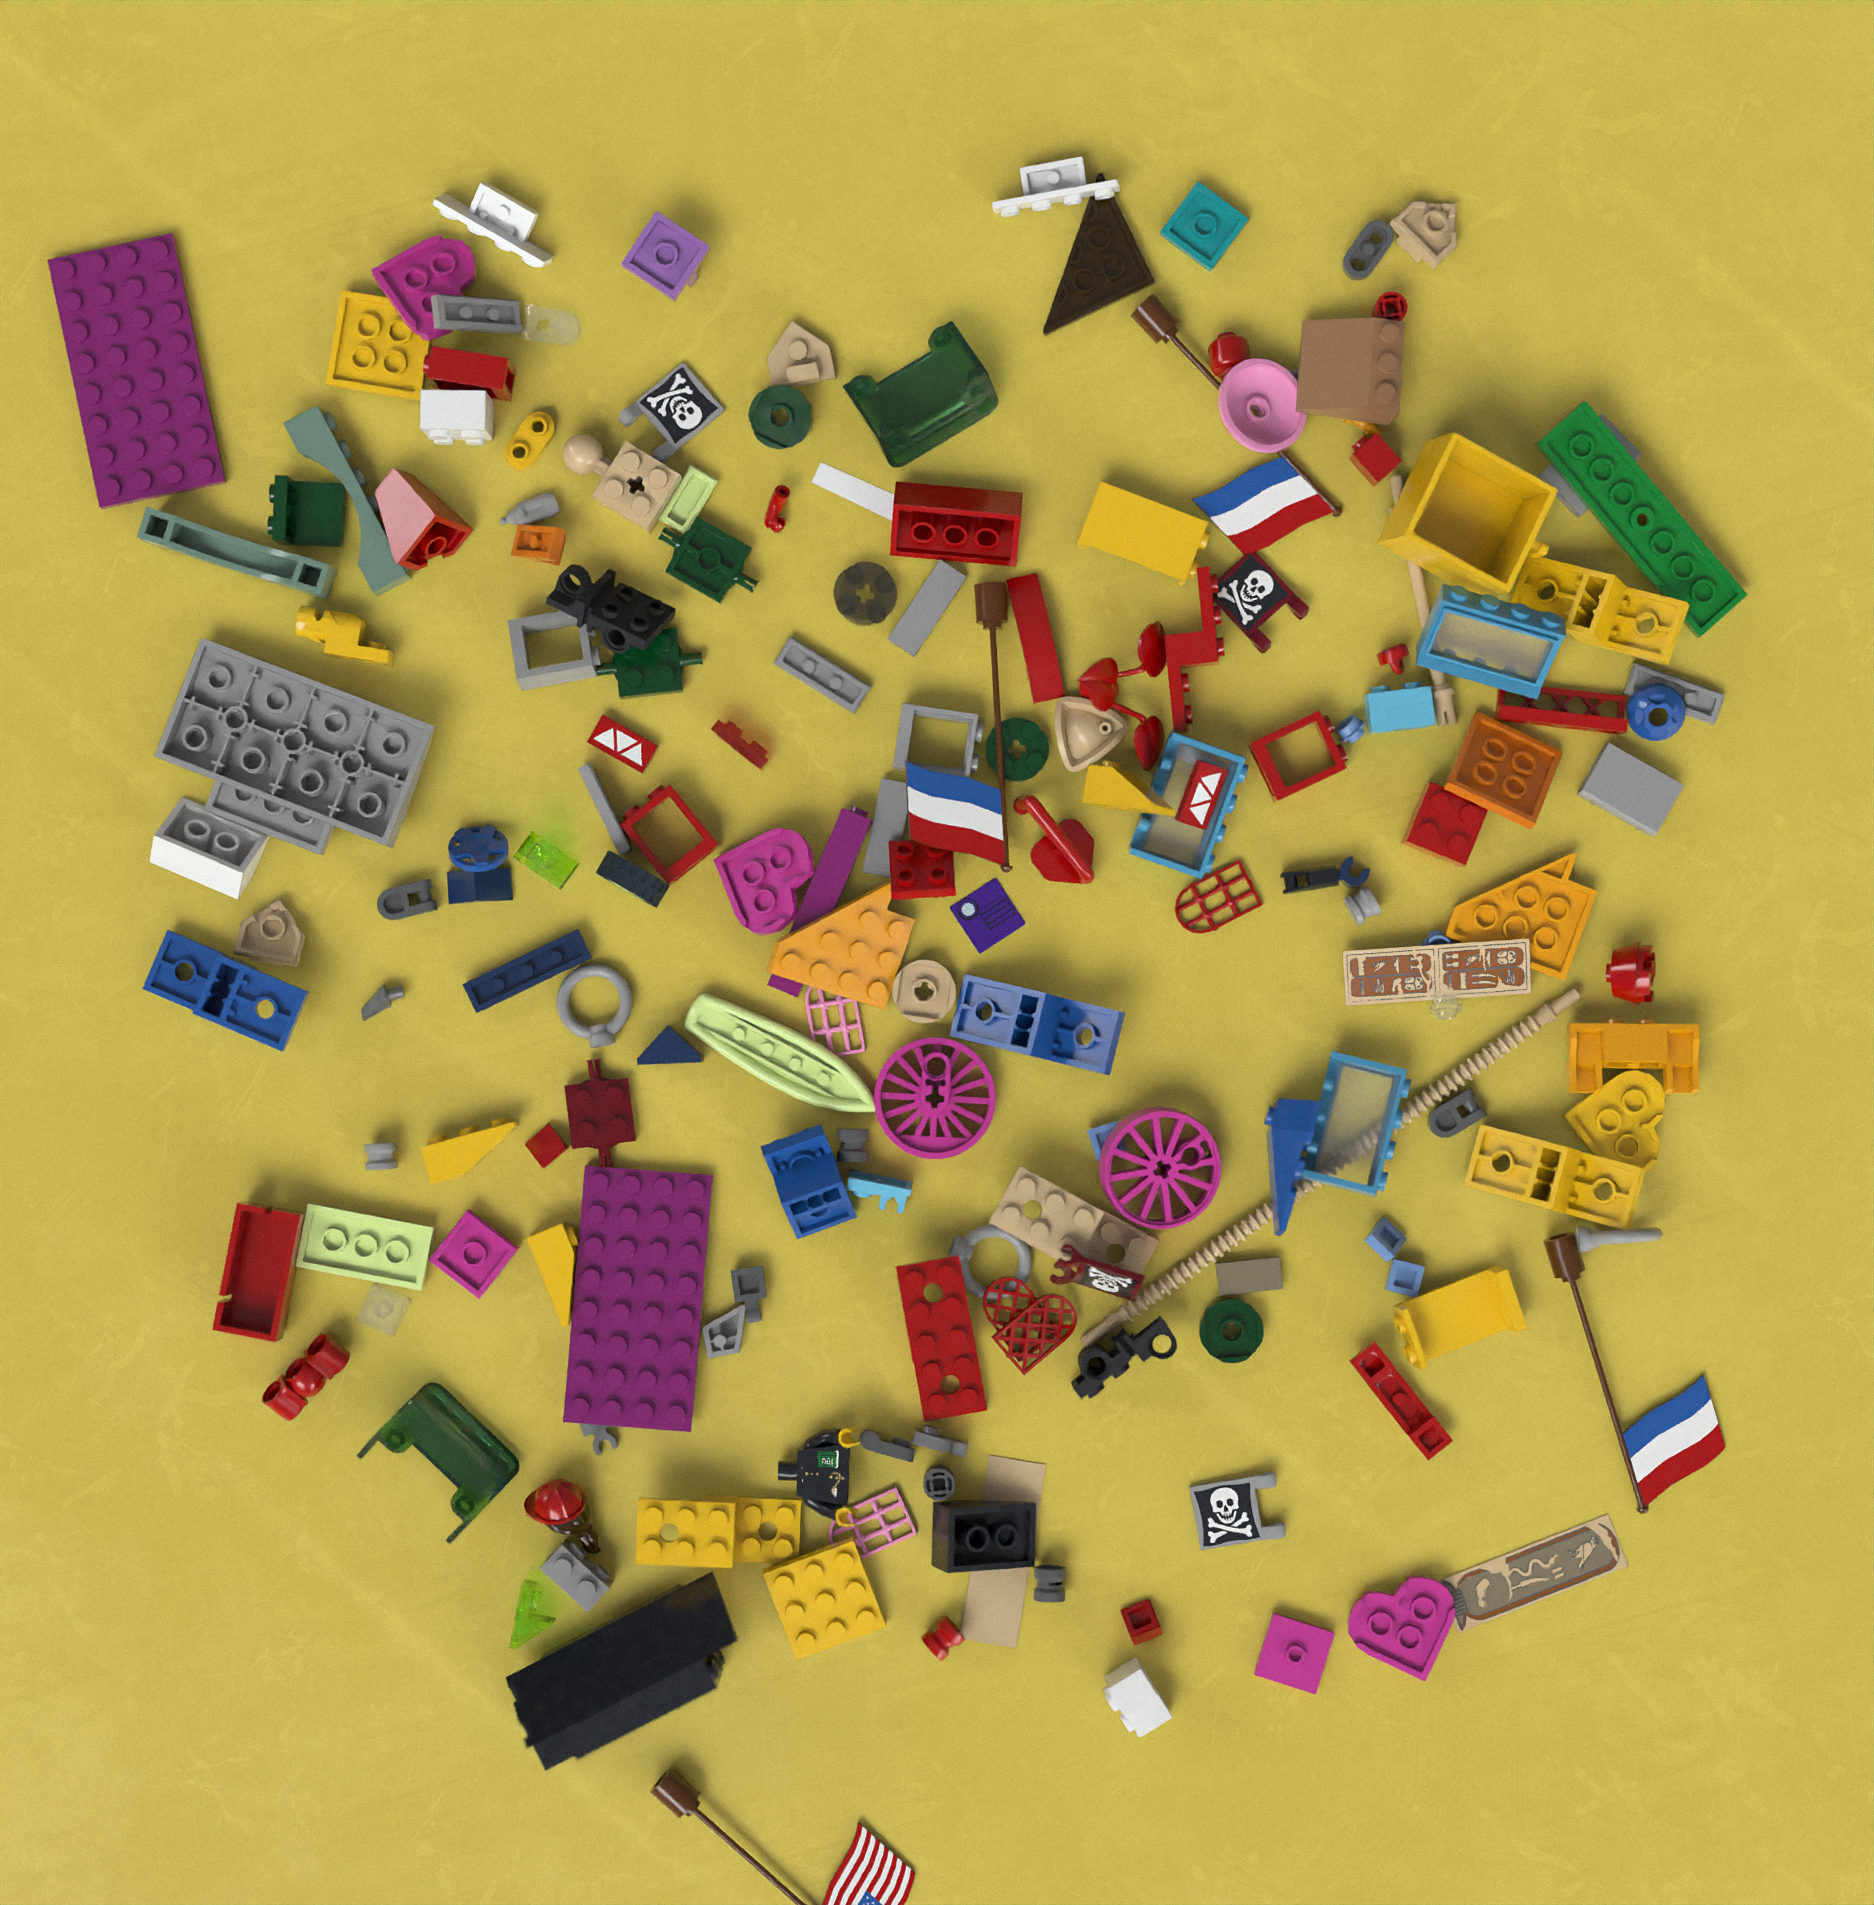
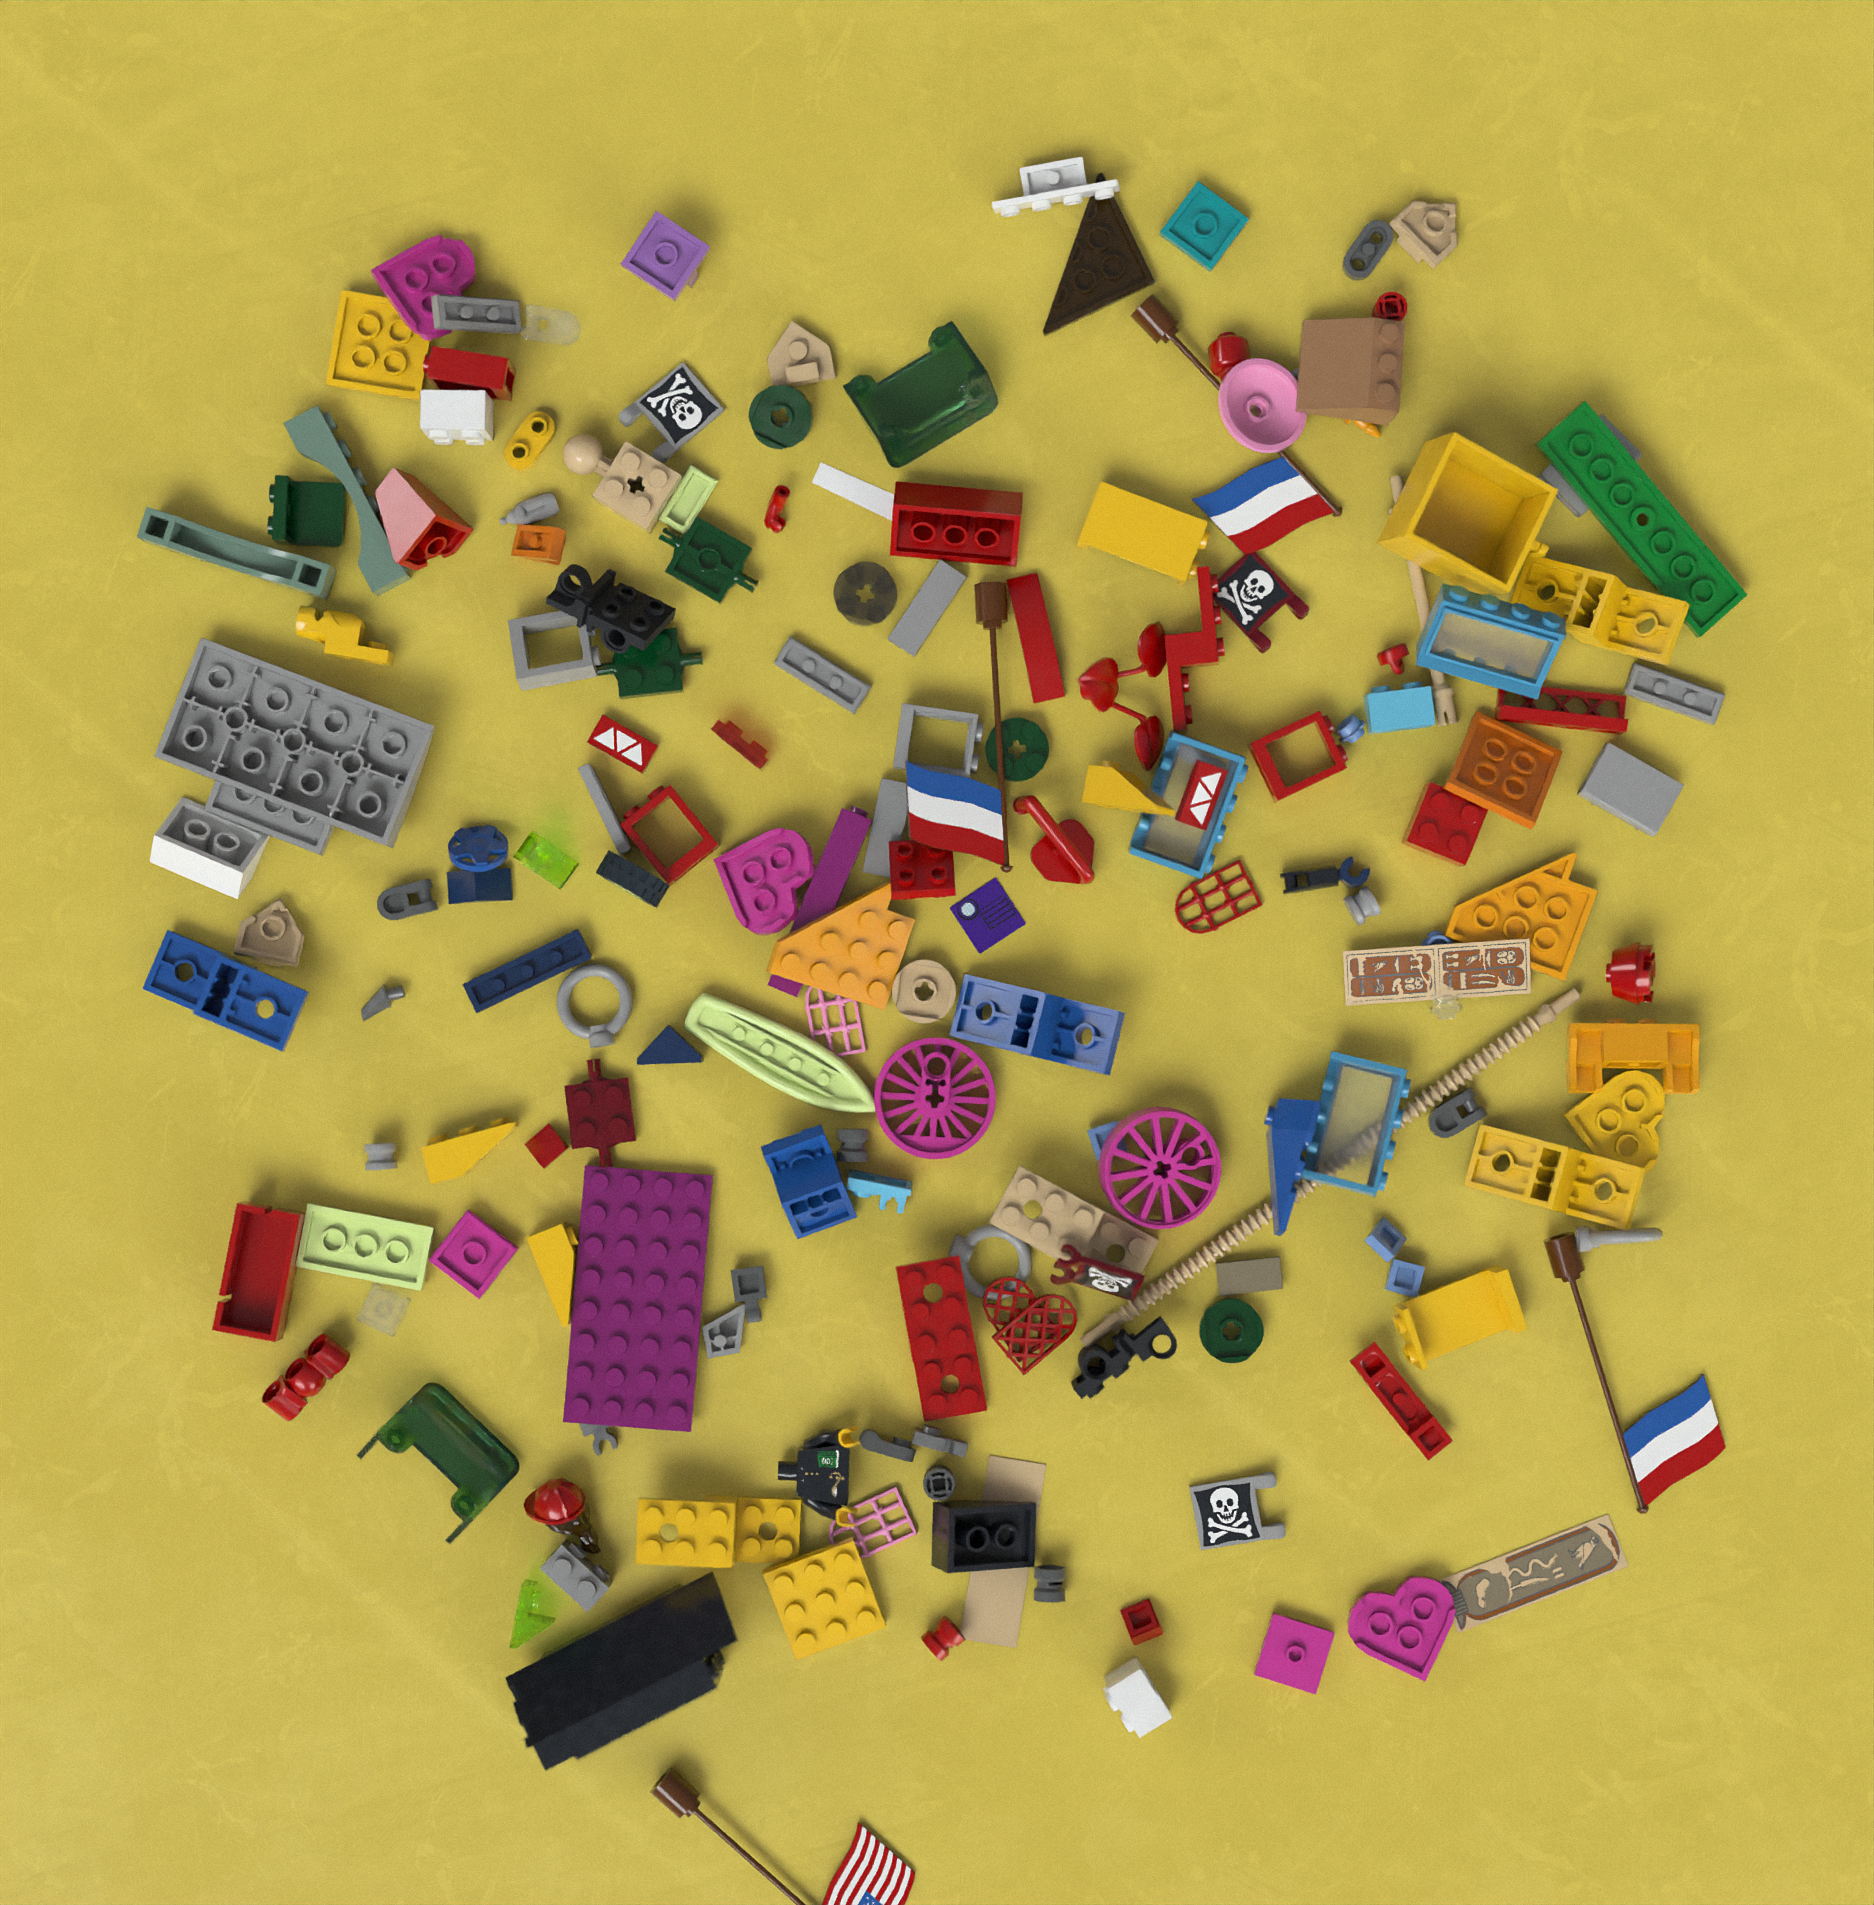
(136, 371): magenta plate -> none
(499, 218): white bracket -> none
(1084, 732): tan hat -> none
(1374, 458): red brick -> none
(1650, 697): blue piece -> none

